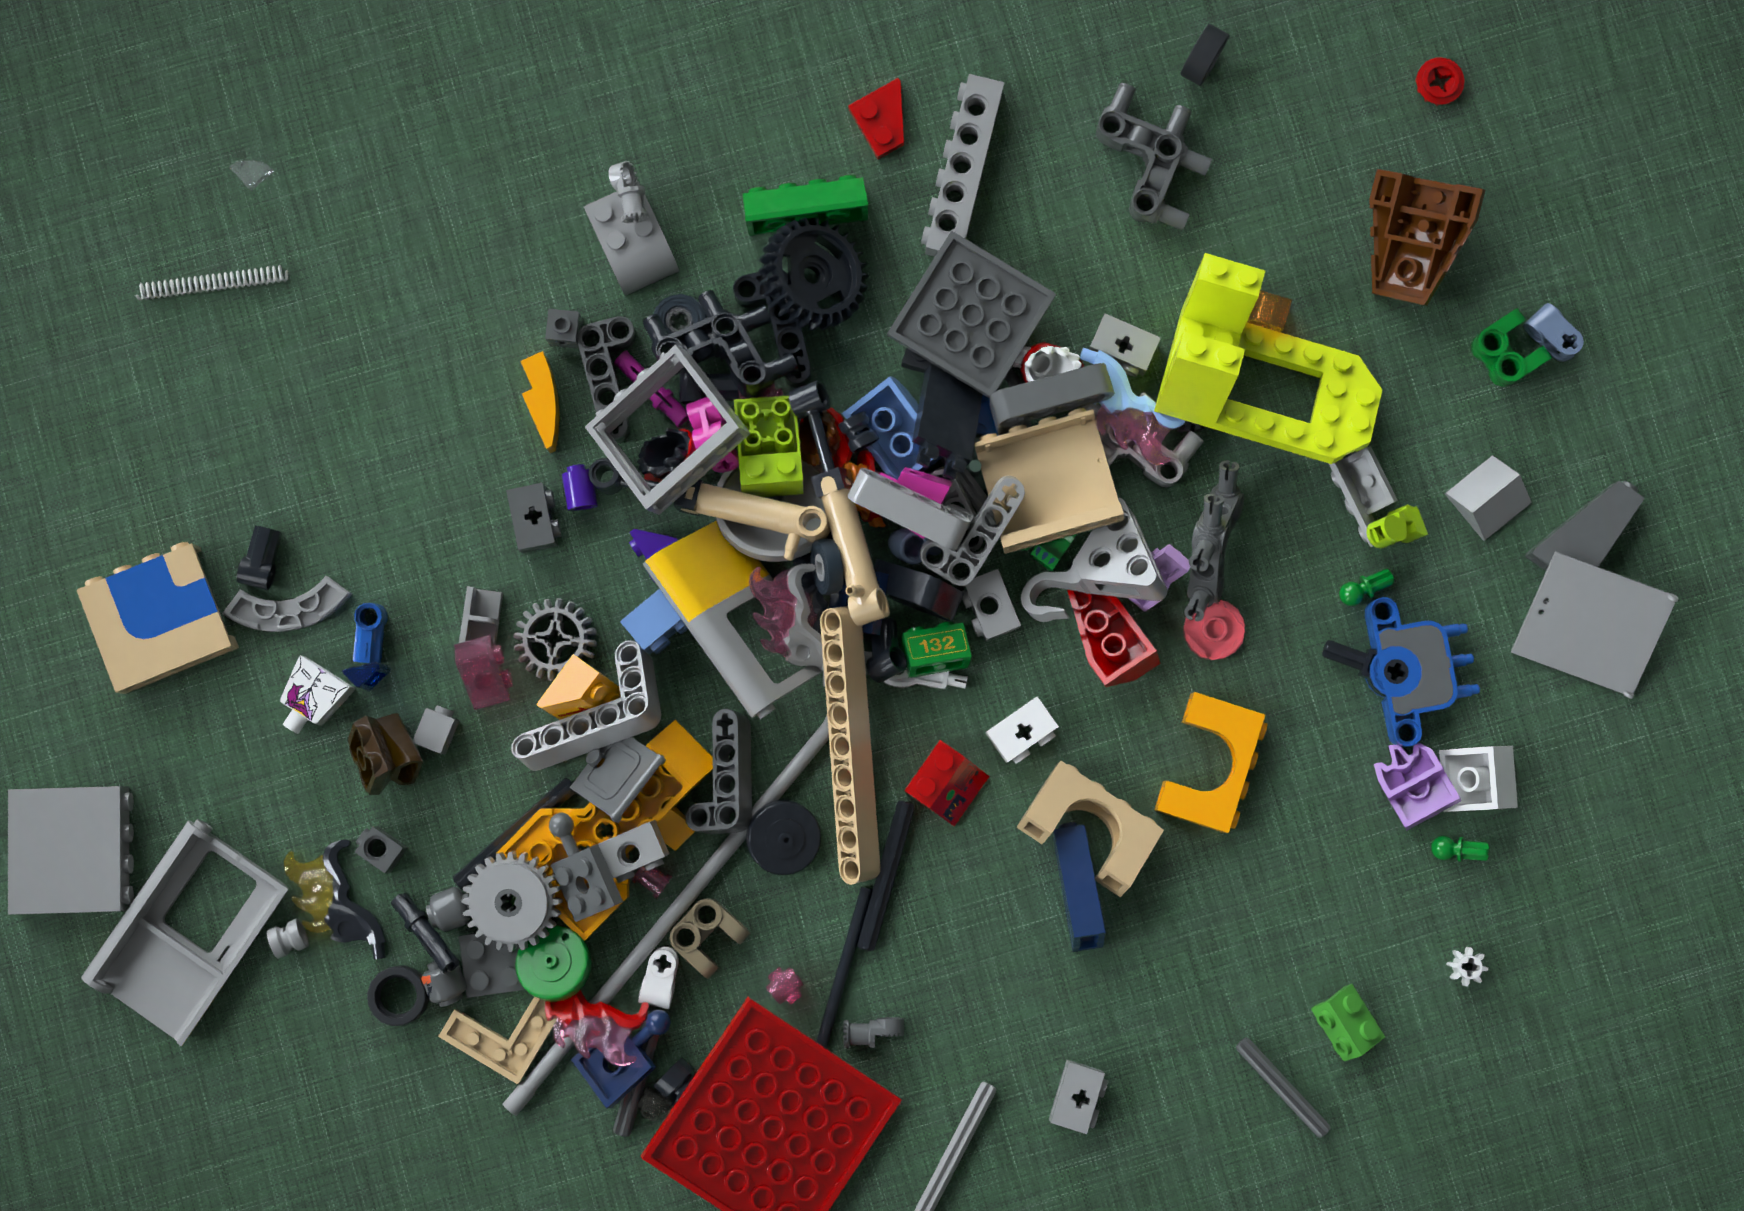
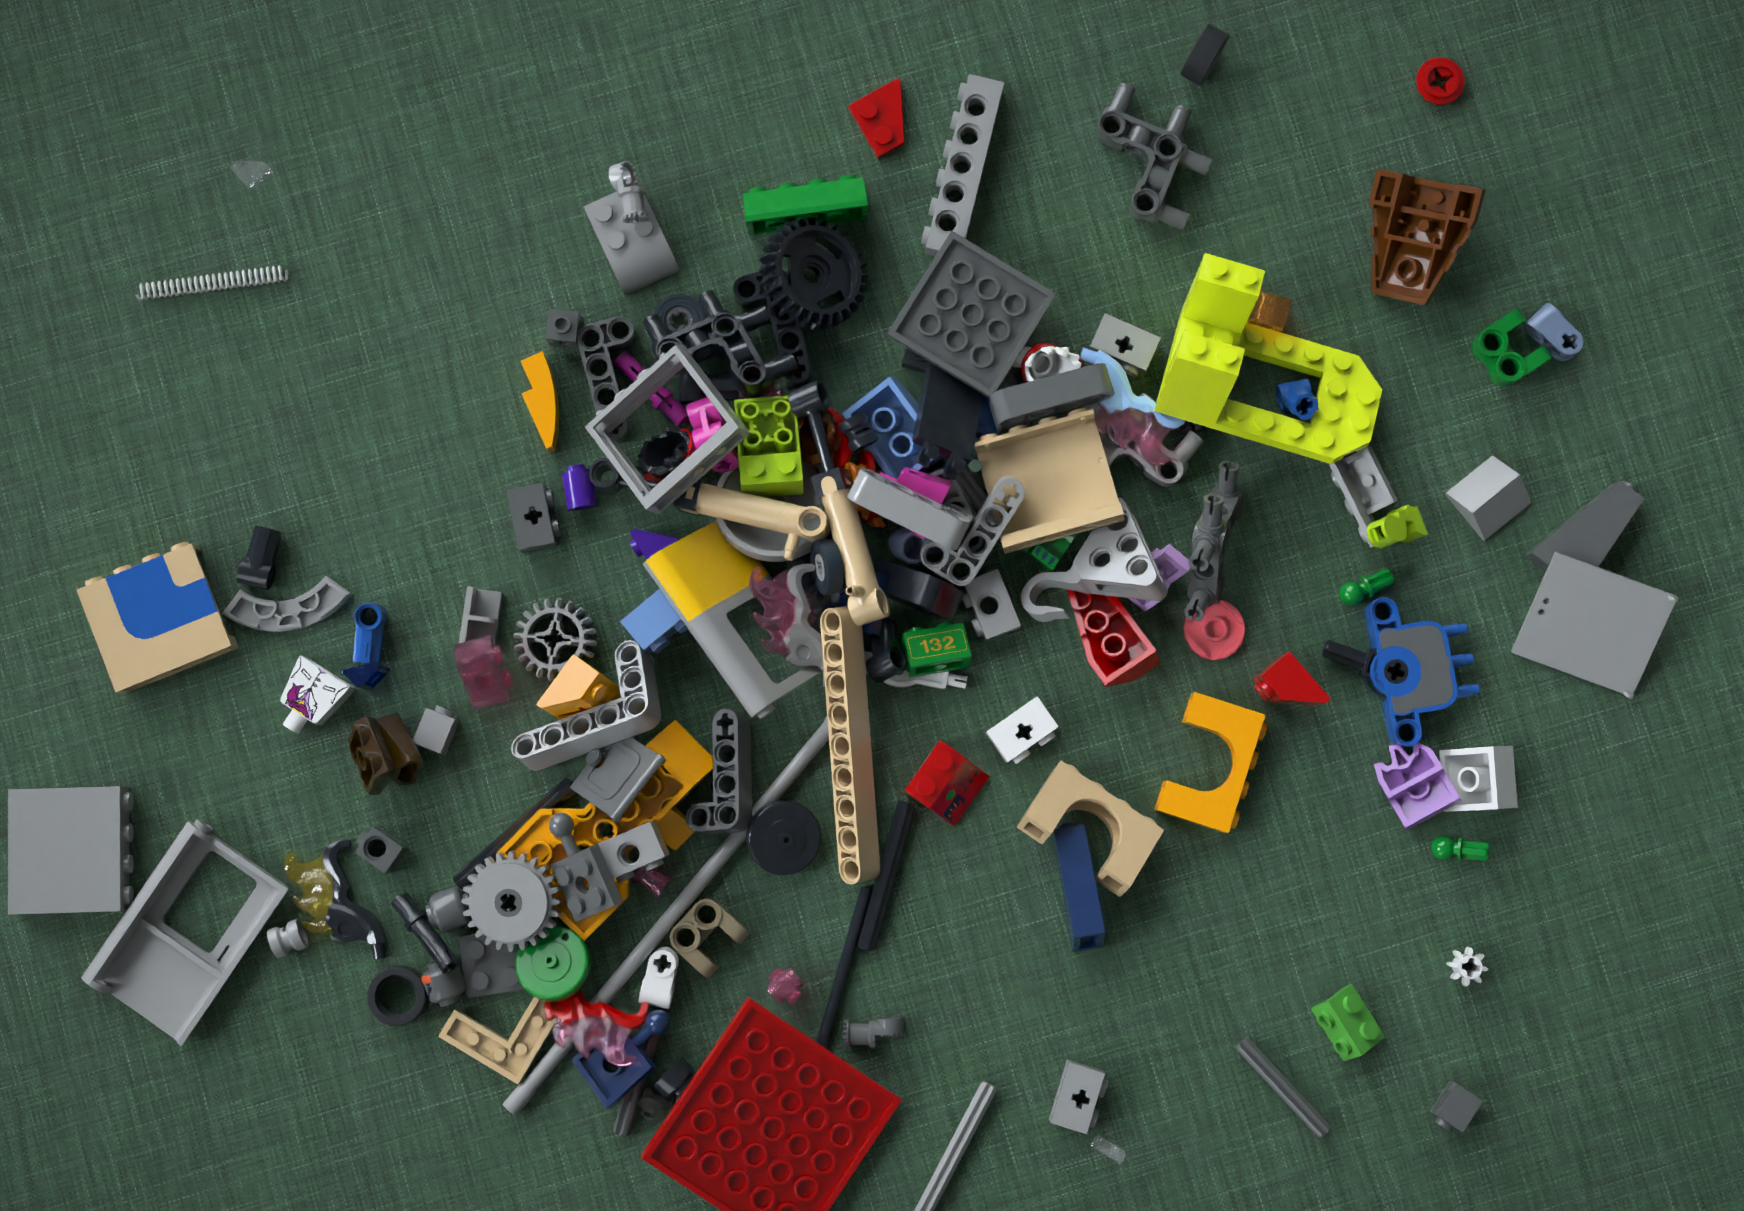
(1108, 1149): none -> clear tile
(1288, 683): none -> red slope
(1297, 398): none -> blue piece
(1455, 1107): none -> dark grey brick

